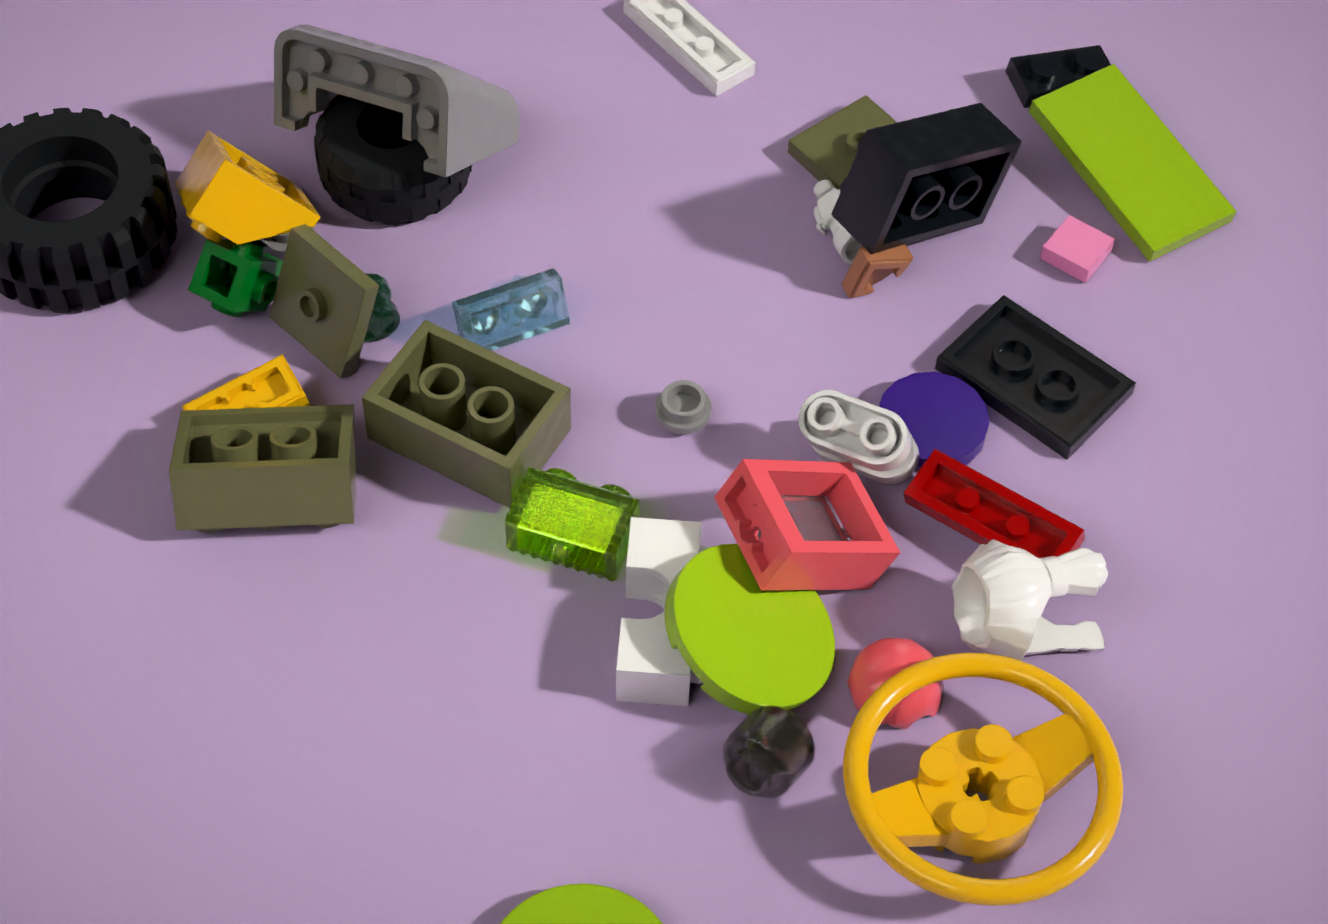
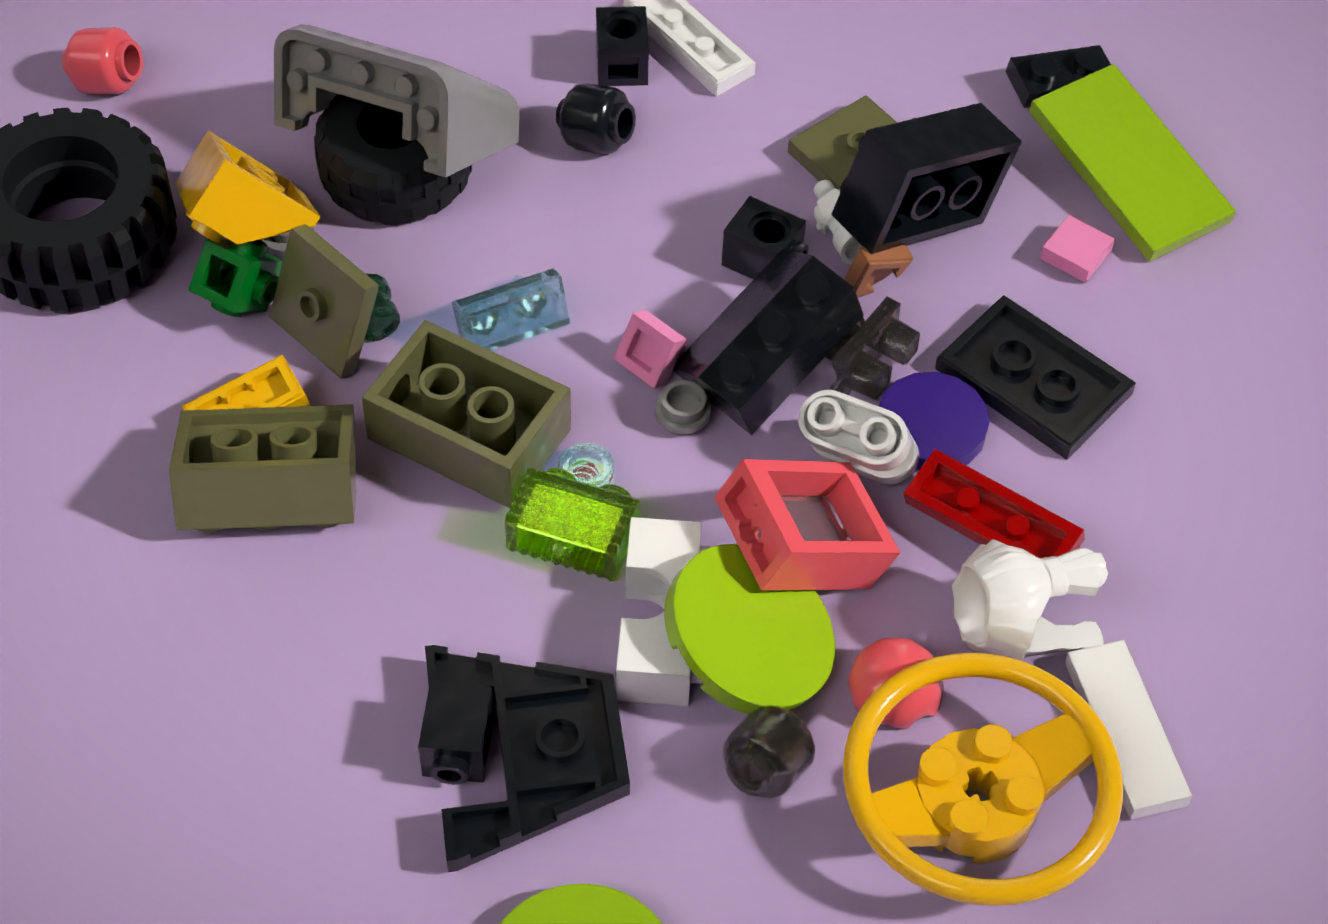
(102, 60): none -> coral head
(456, 732): none -> black brick
(556, 747): none -> black wing
(588, 464): none -> clear light blue tile
(595, 118): none -> black head
(622, 46): none -> black brick
(650, 348): none -> bright pink tile
(759, 235): none -> black brick
(771, 337): none -> black slope
(859, 351): none -> clear smoke hips
(1116, 692): none -> white tile

